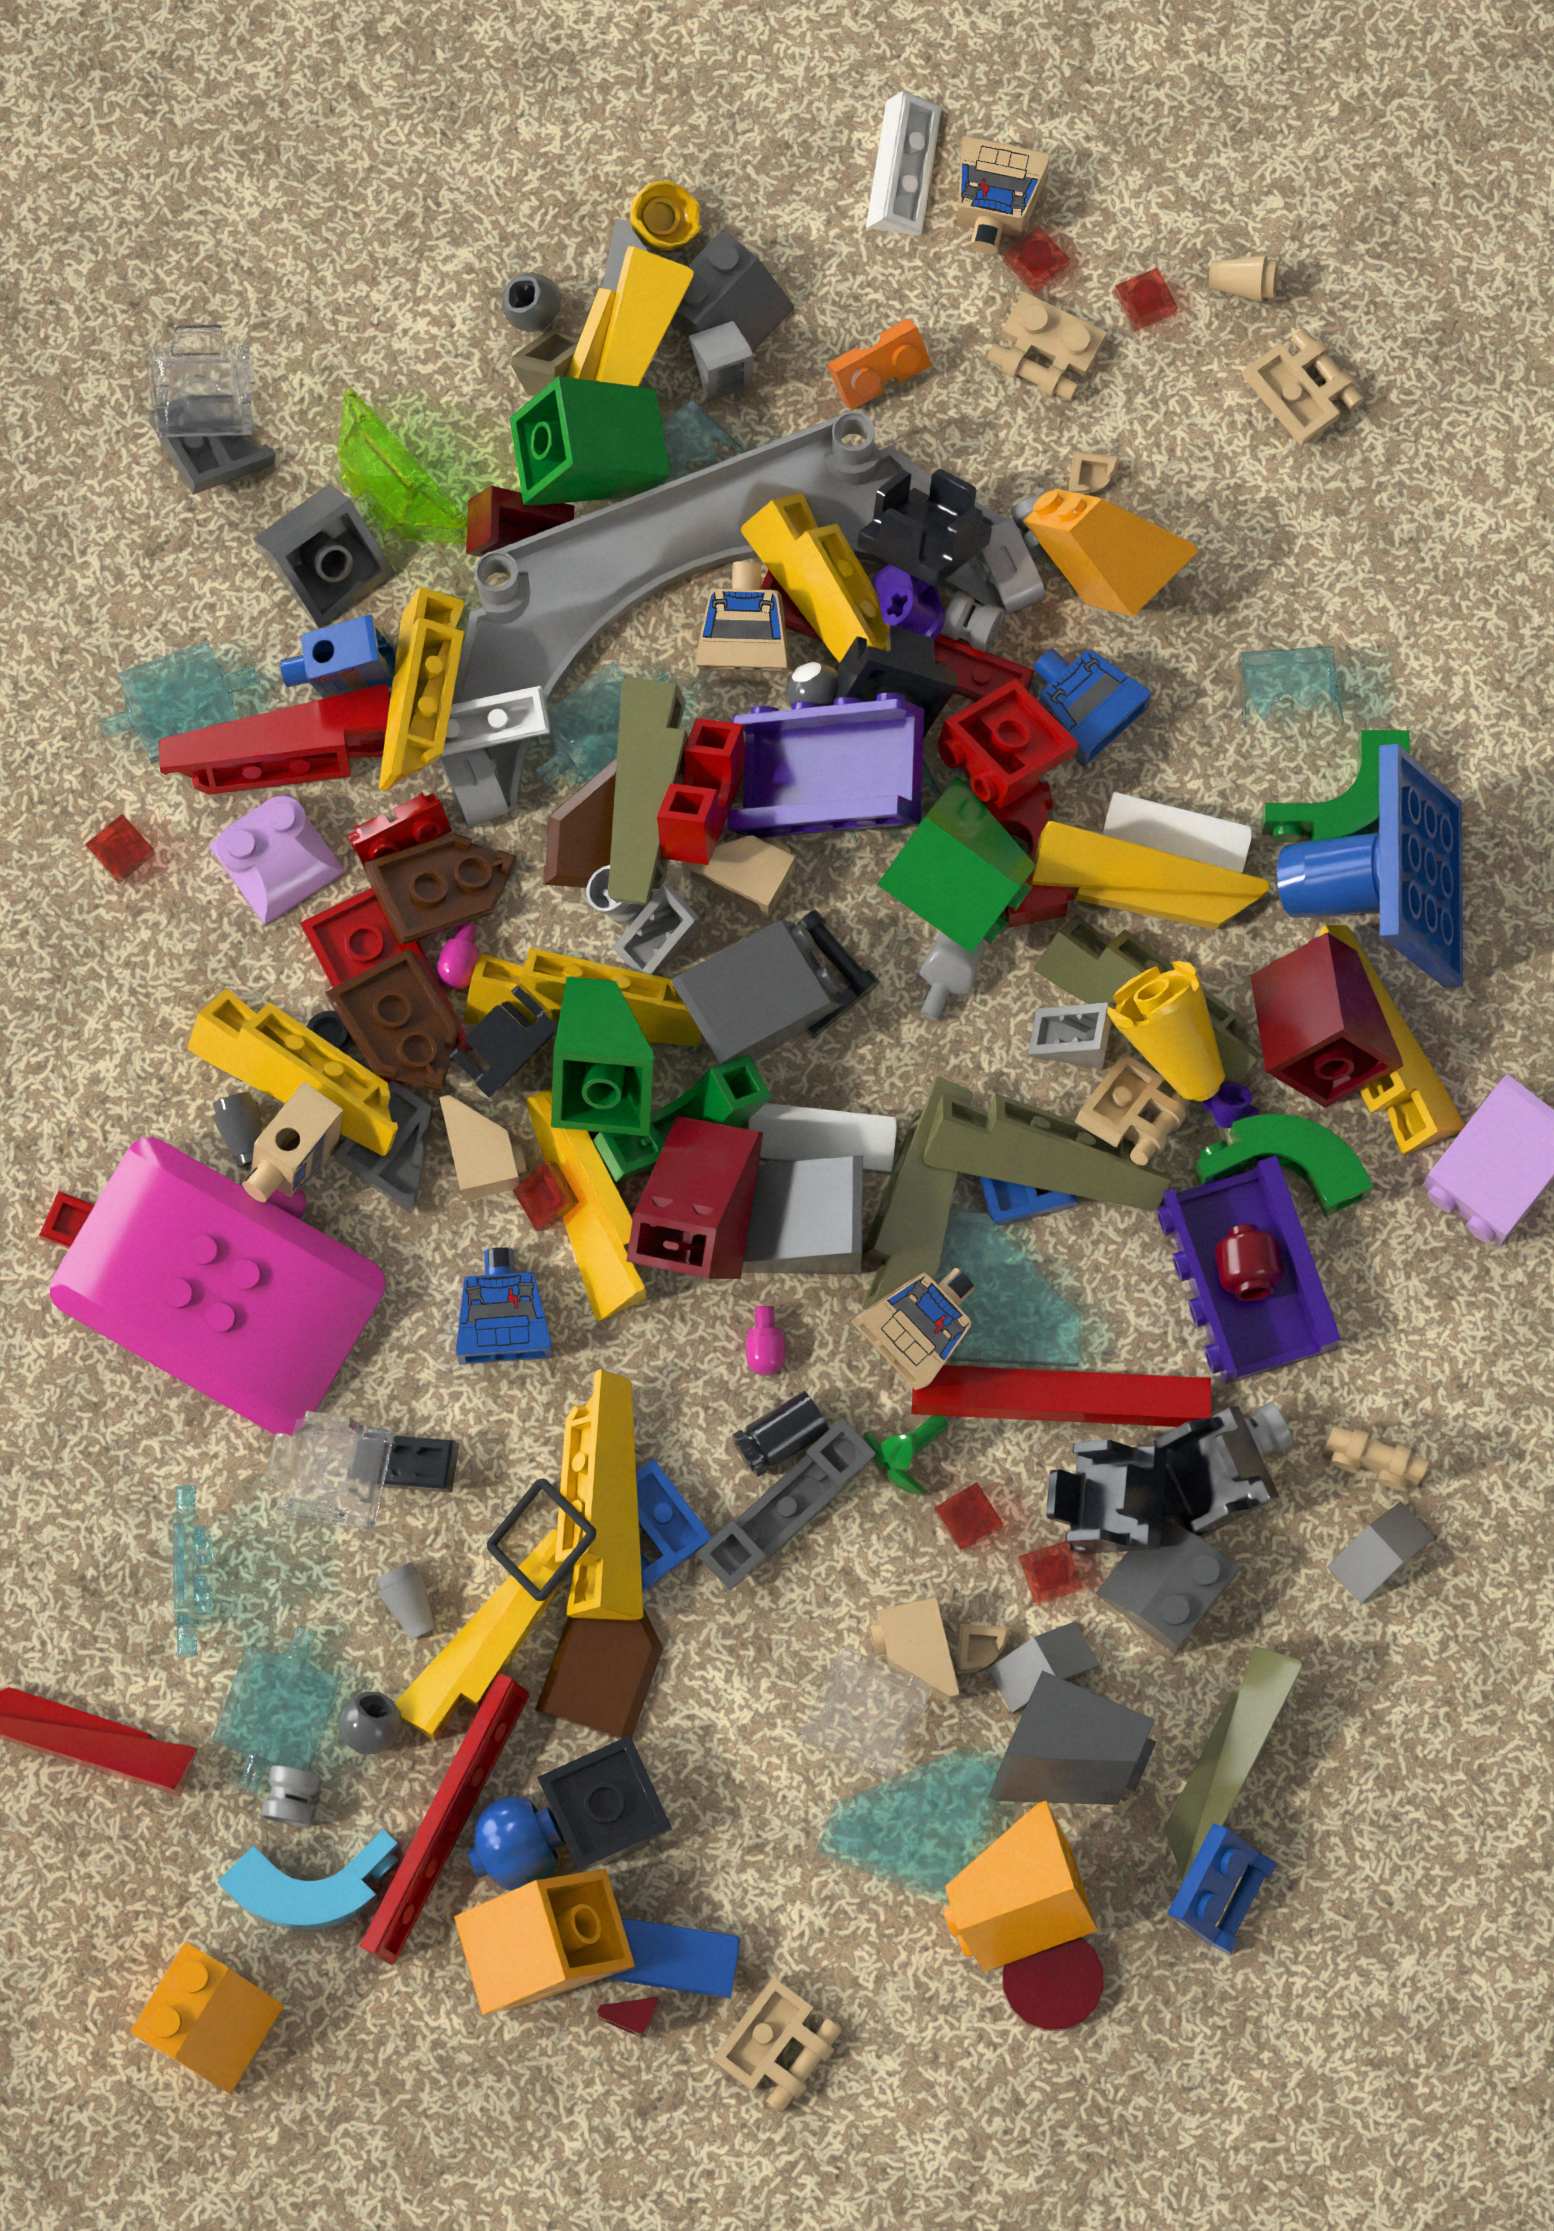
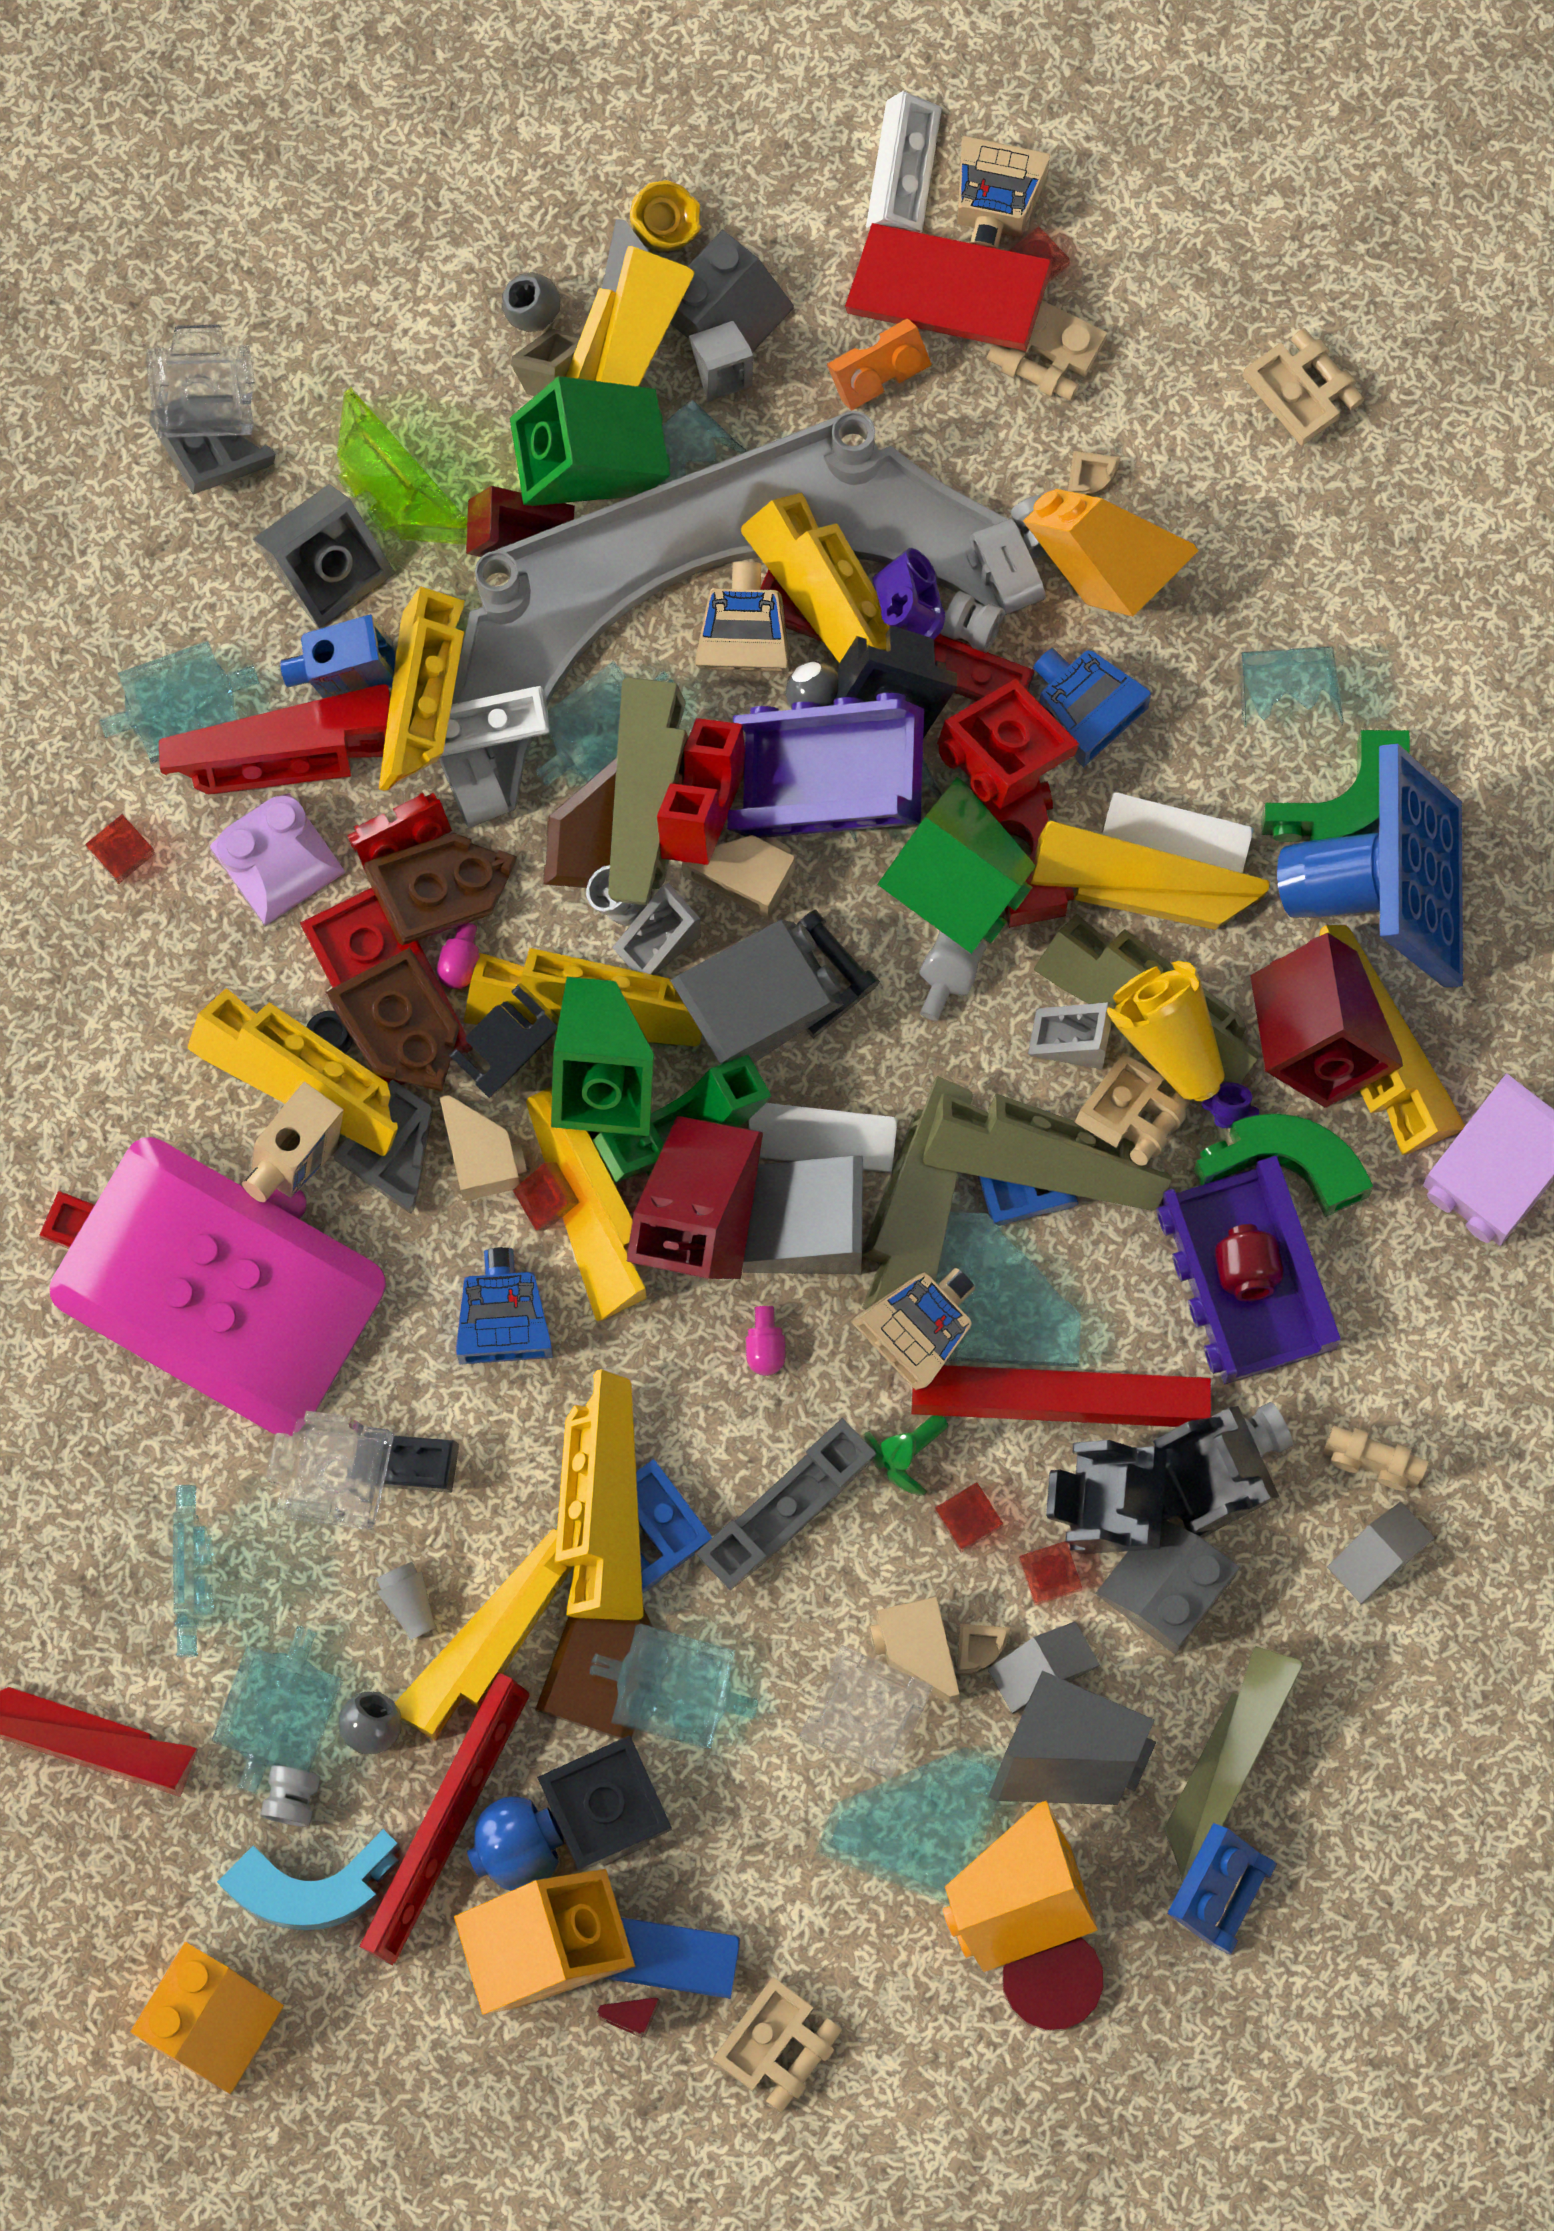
(239, 1125): dark grey cone -> none
(543, 1594): black piece -> none
(673, 1686): none -> clear light blue plate
(780, 1434): black piece -> none
(926, 532): black panel -> none
(949, 286): none -> red tile
(1146, 299): clear red plate -> none
(1246, 277): tan cone -> none

